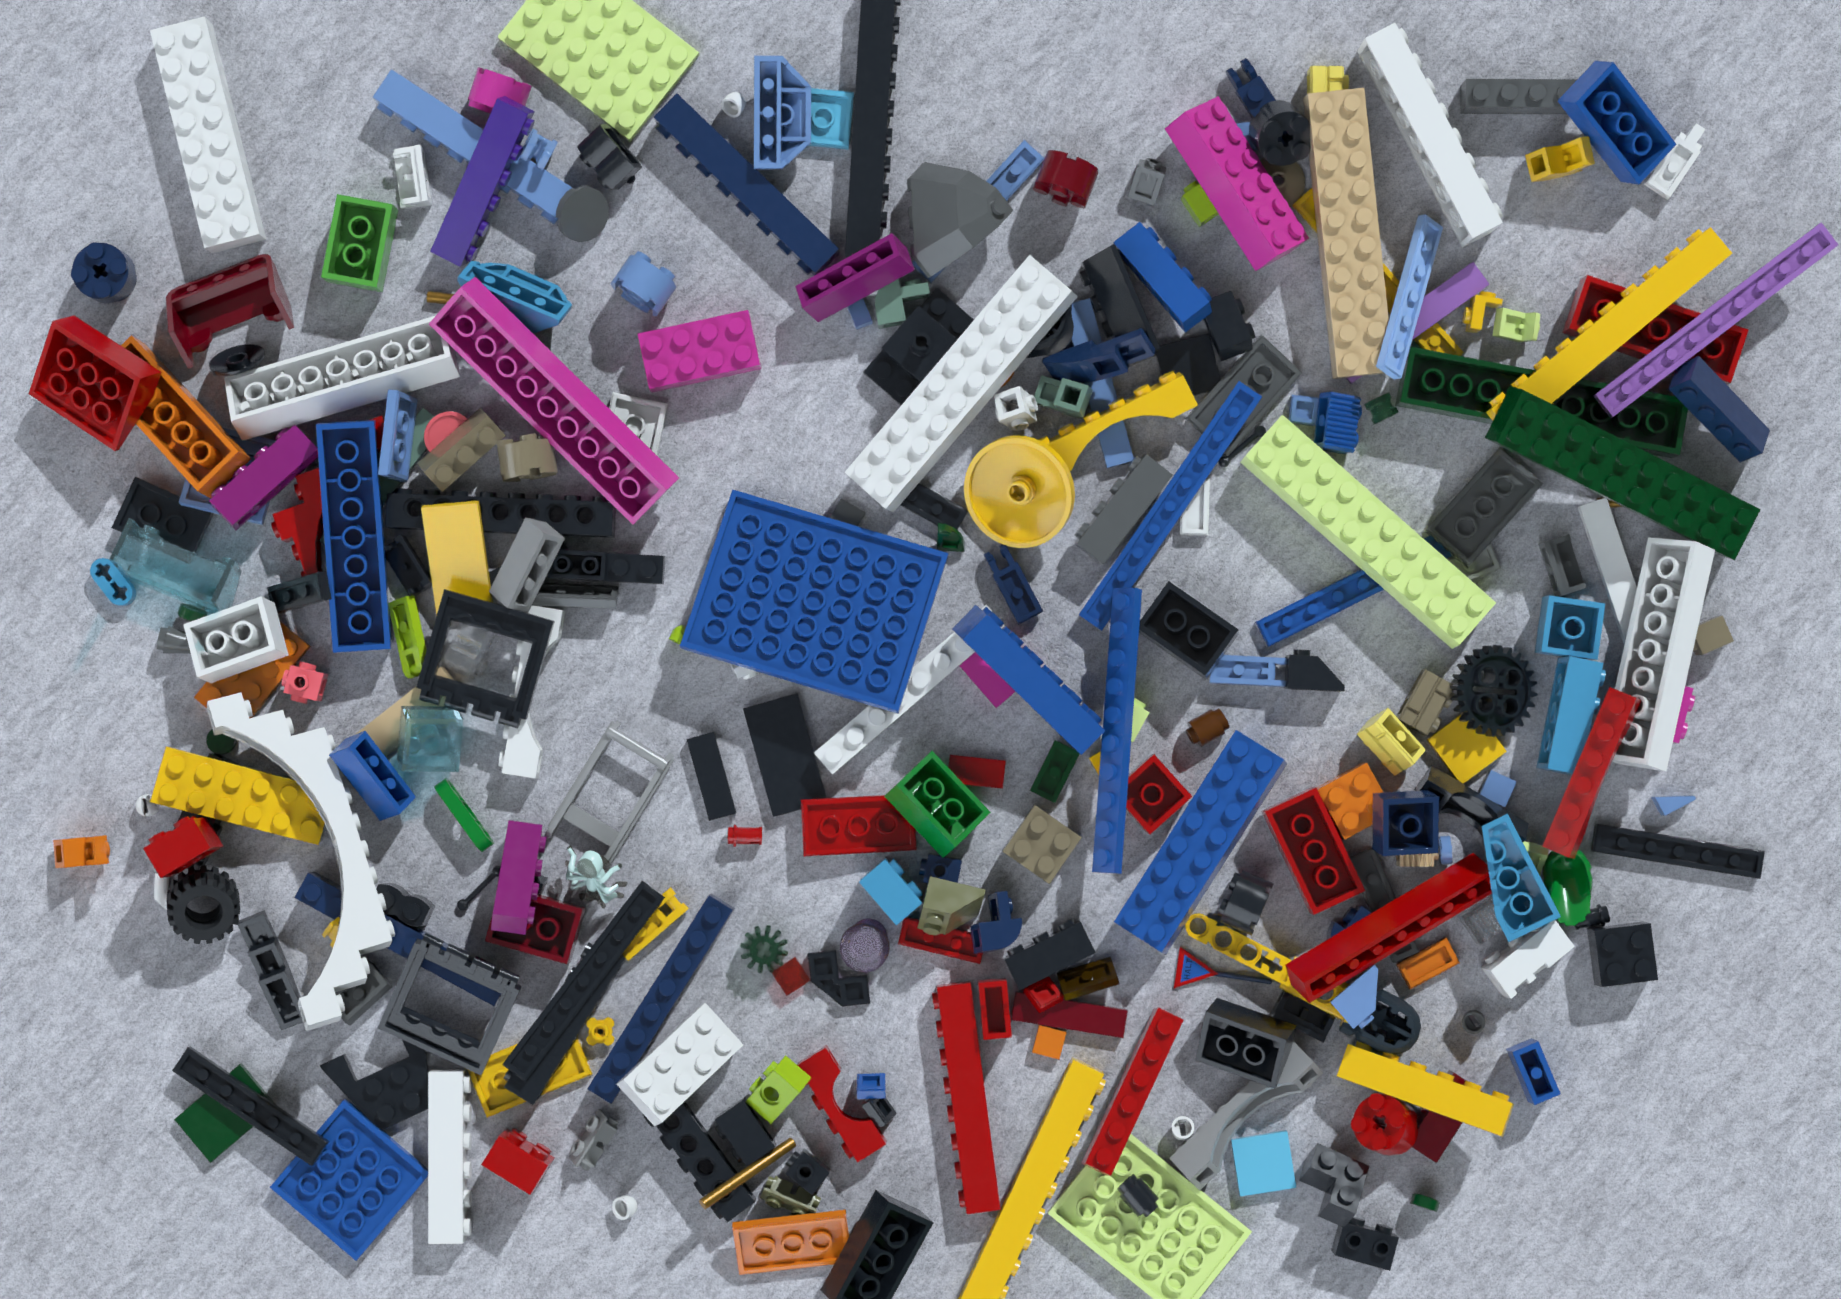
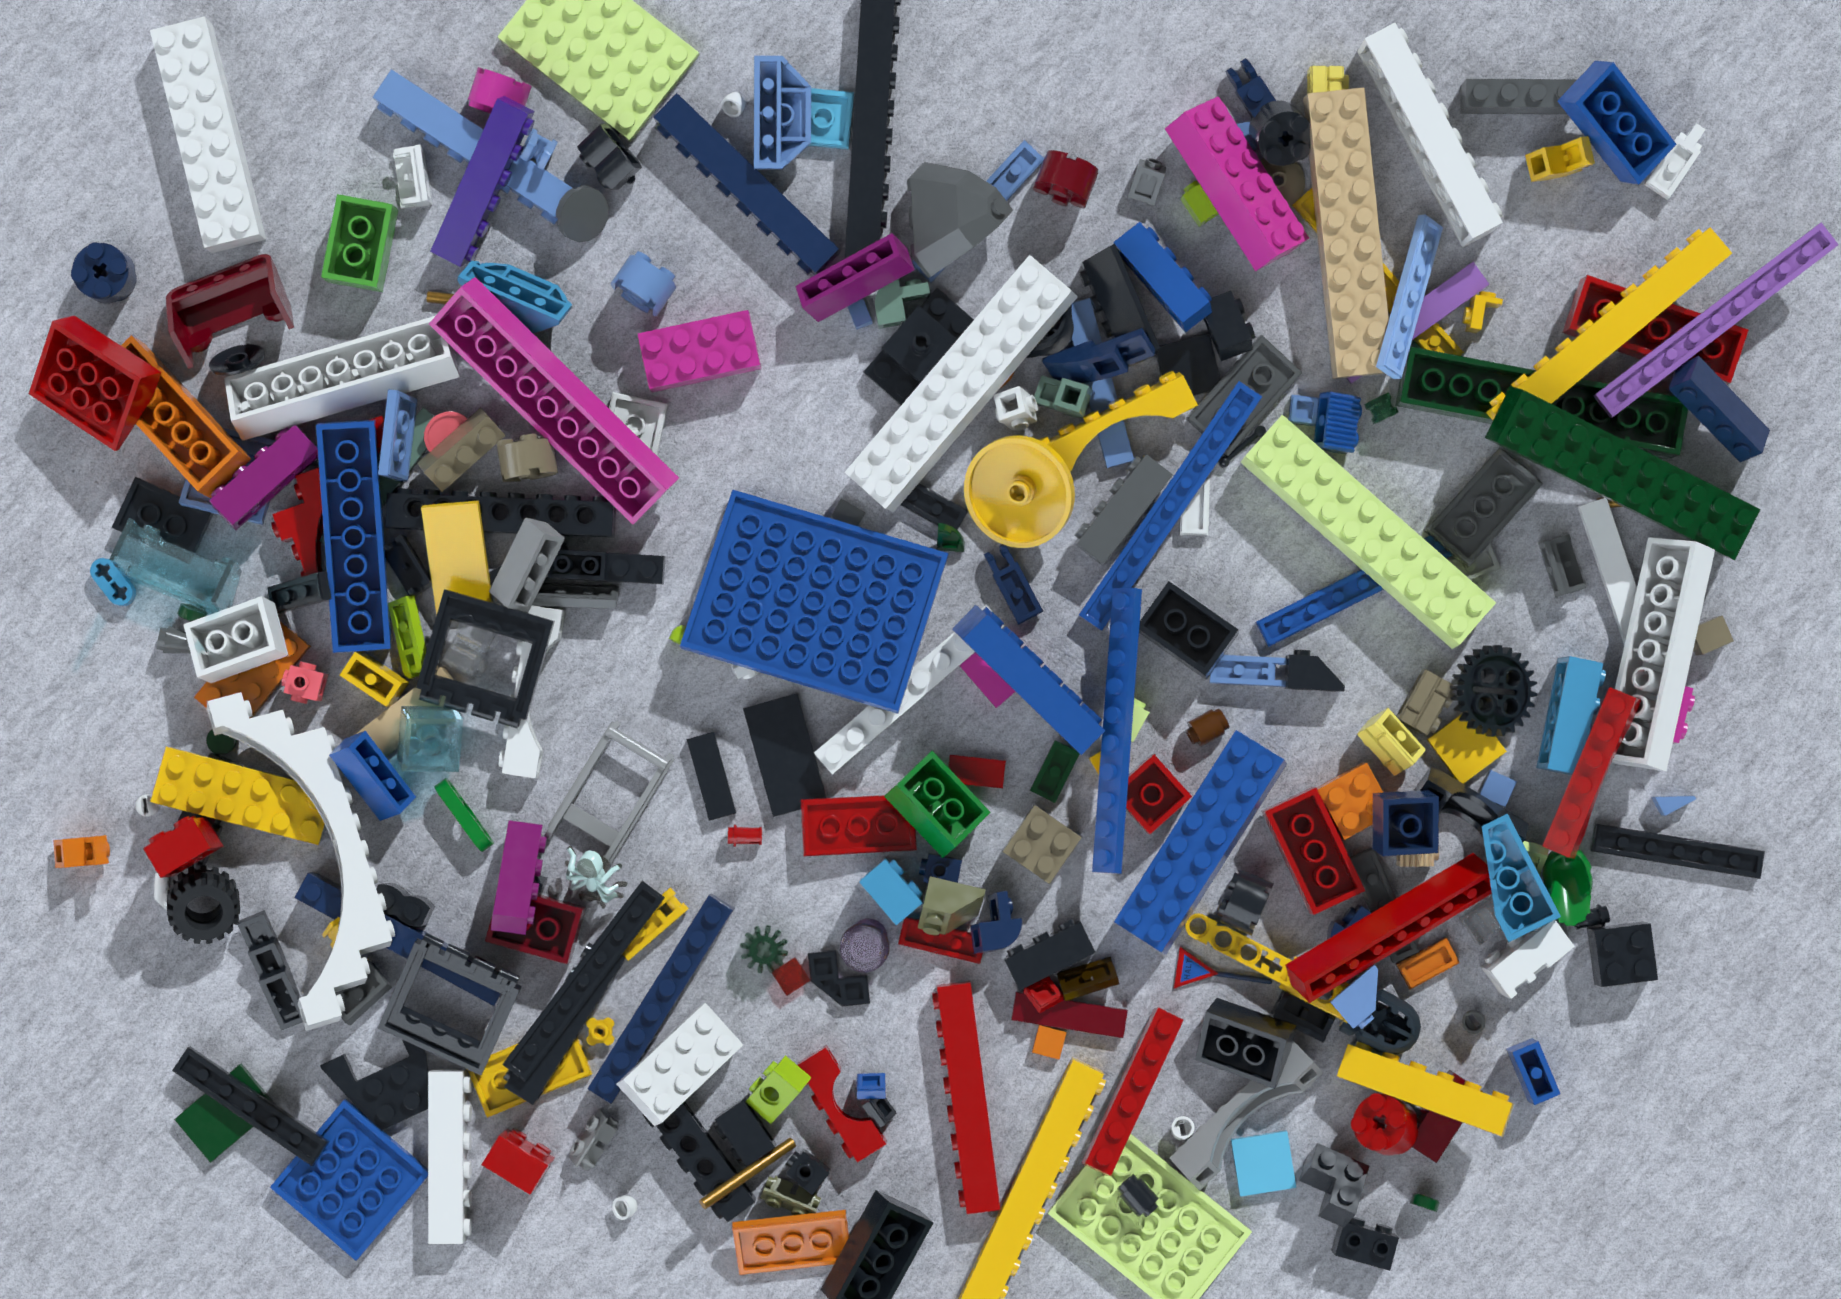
(374, 678): none -> yellow brick
(463, 904): black hinge -> none
(994, 1008): red brick -> none
(1445, 850): medium blue tile -> none
(1516, 325): yellowish green bracket -> none
(1569, 627): dark azure brick -> none

